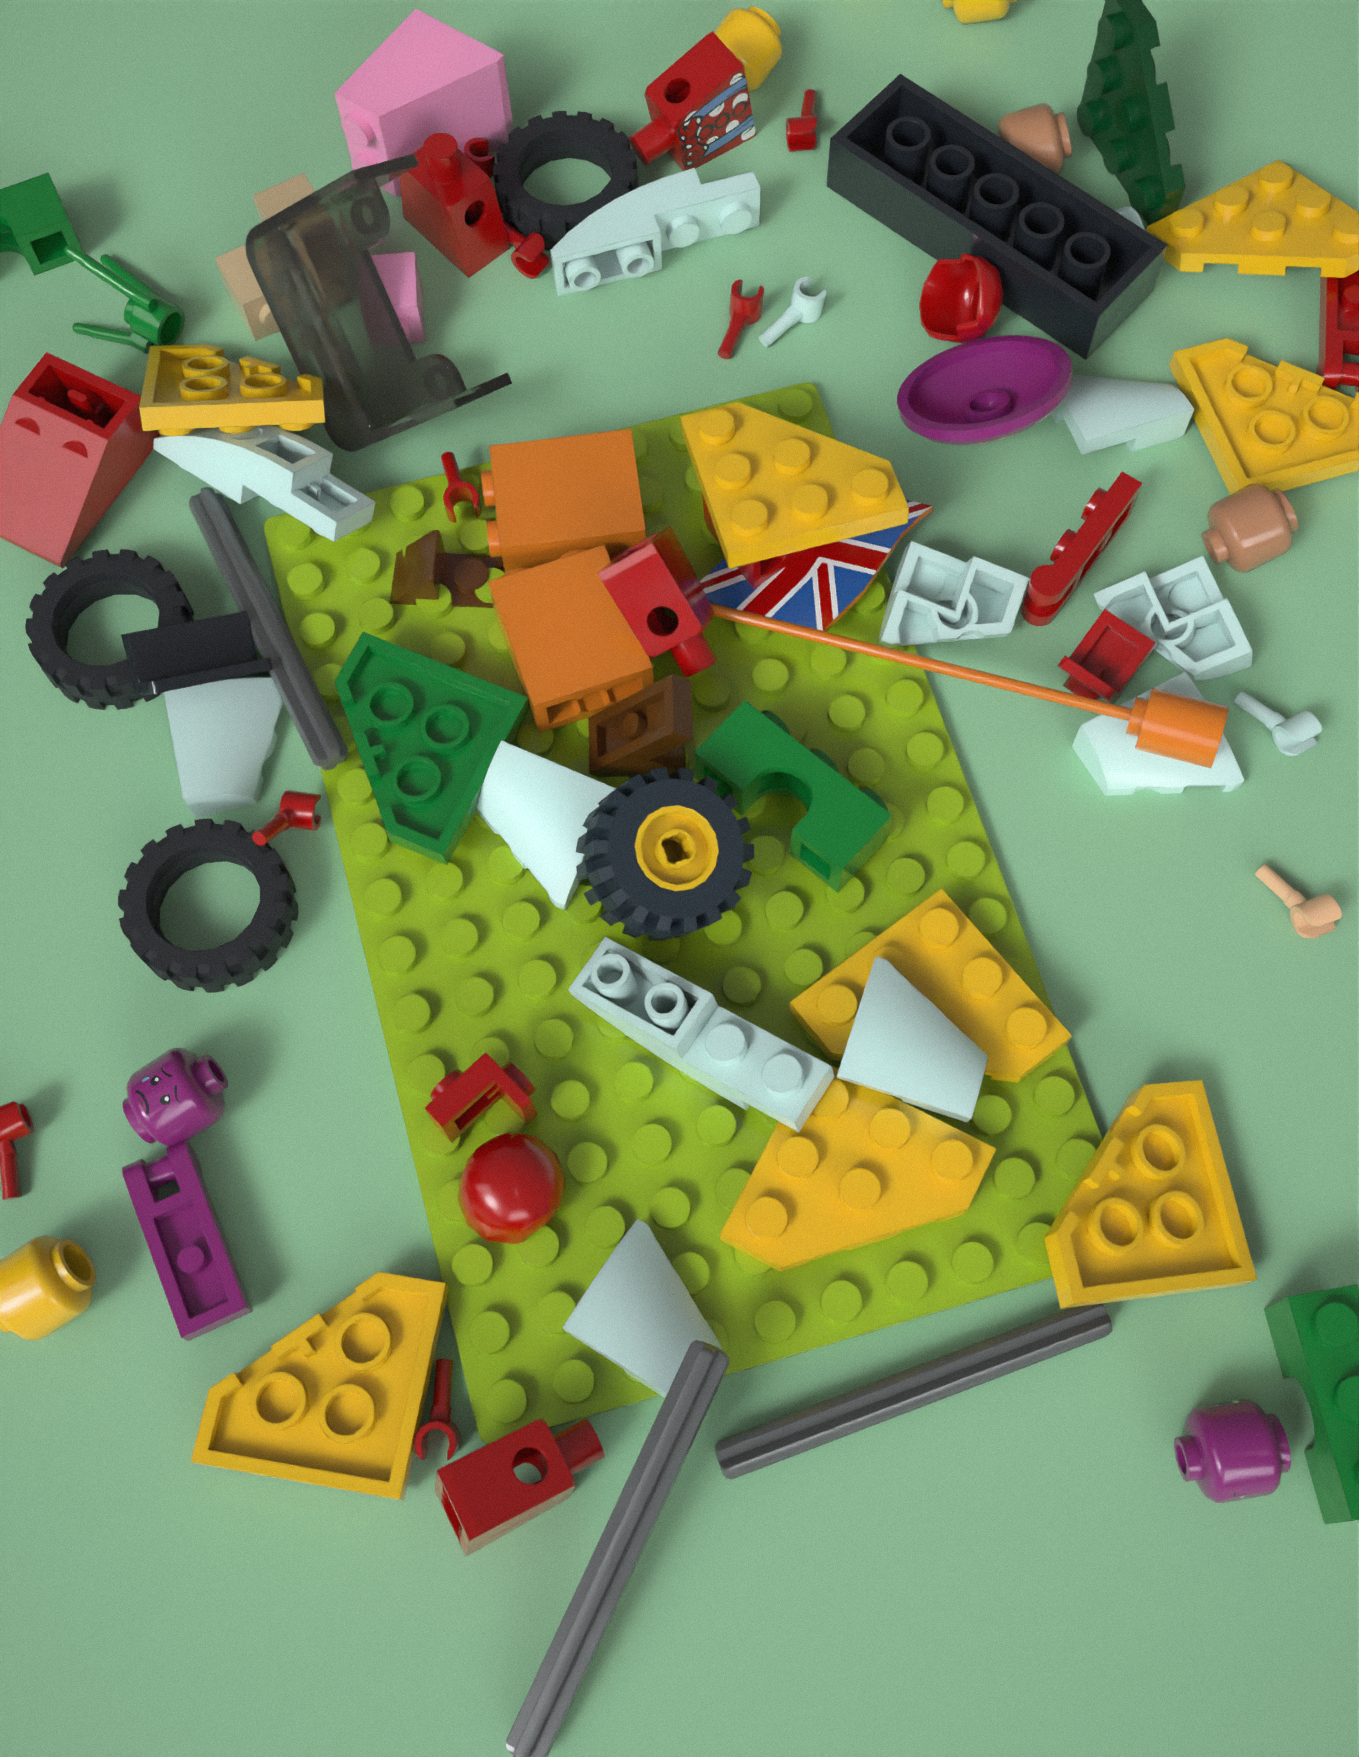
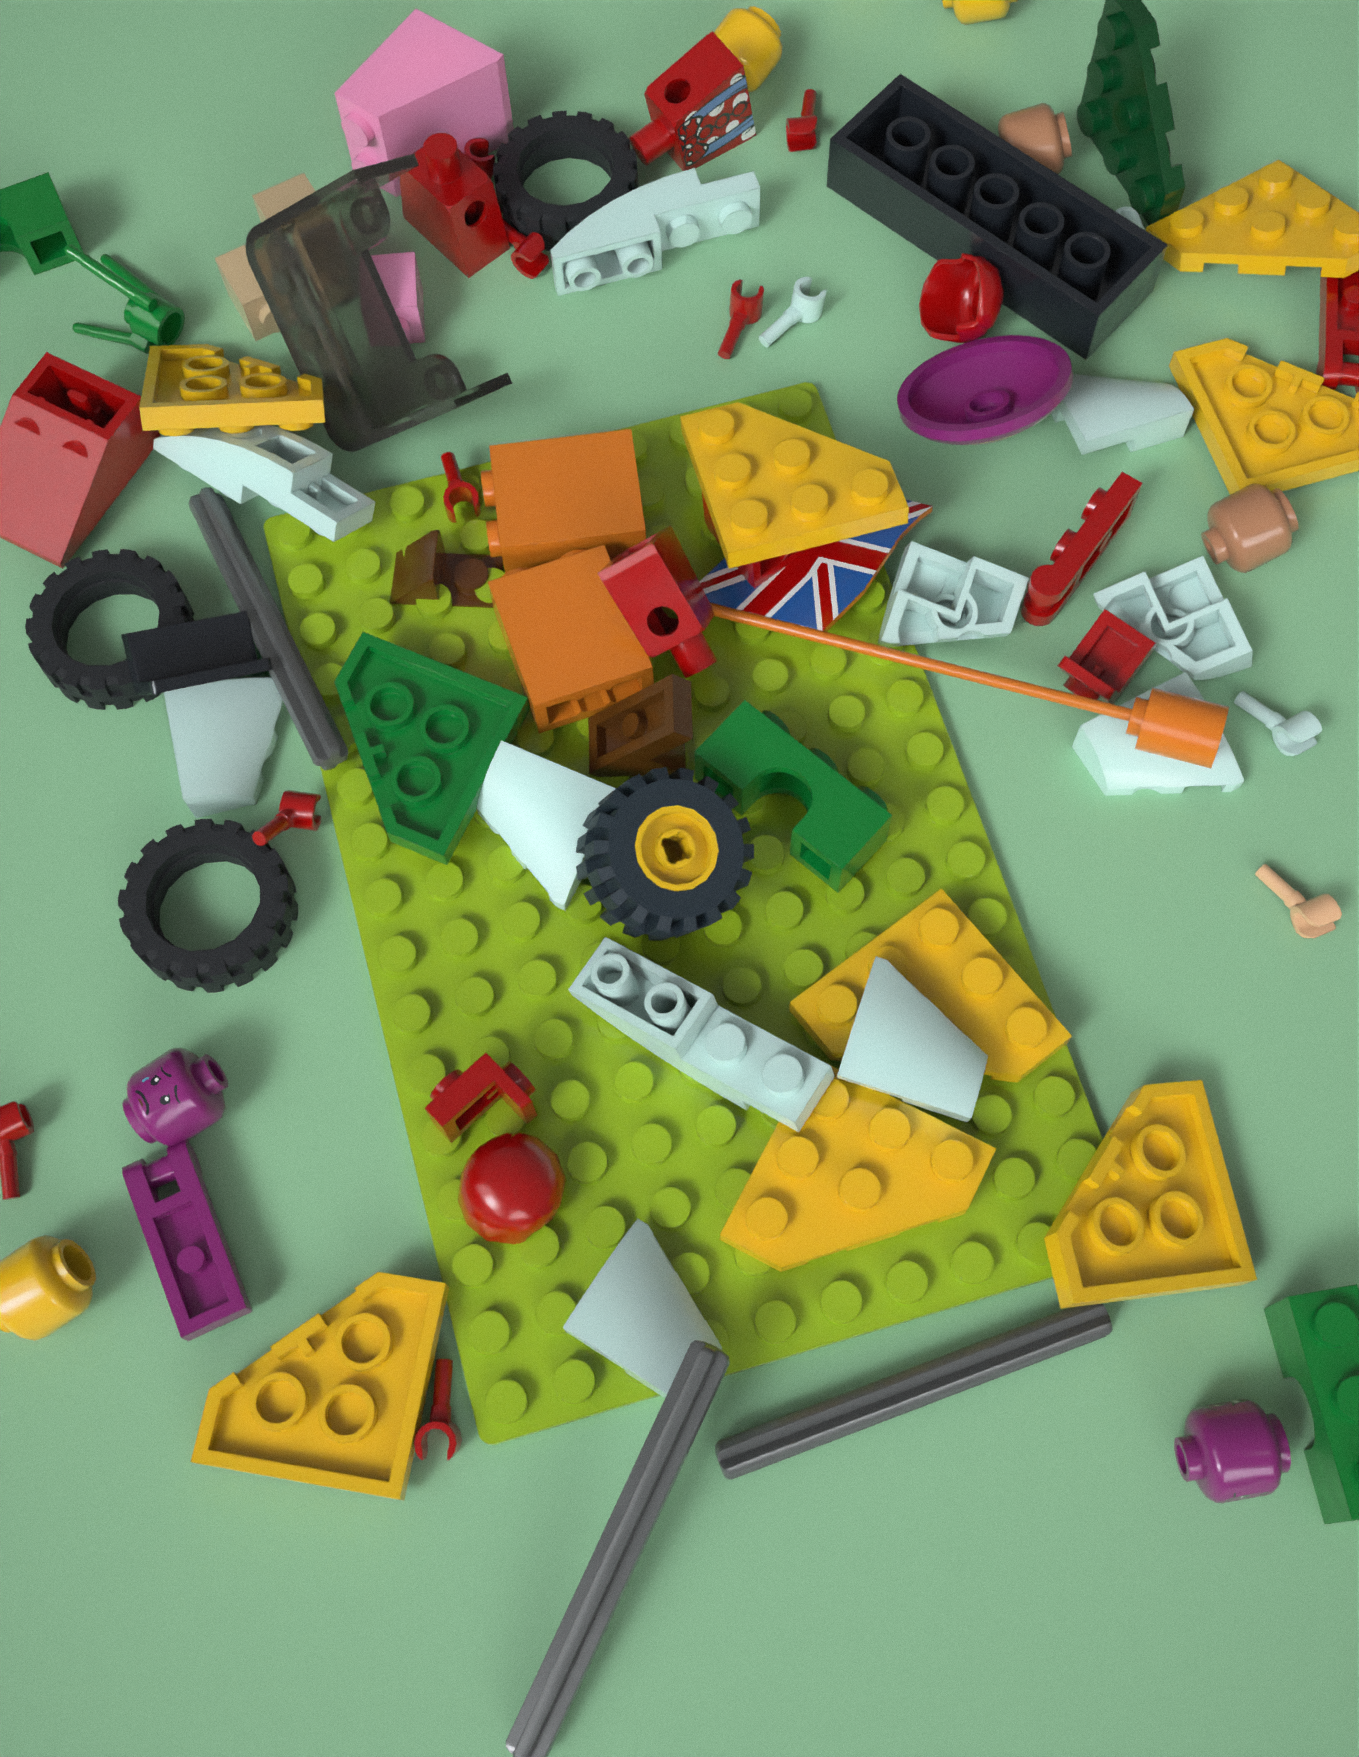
(488, 1499): red torso -> none

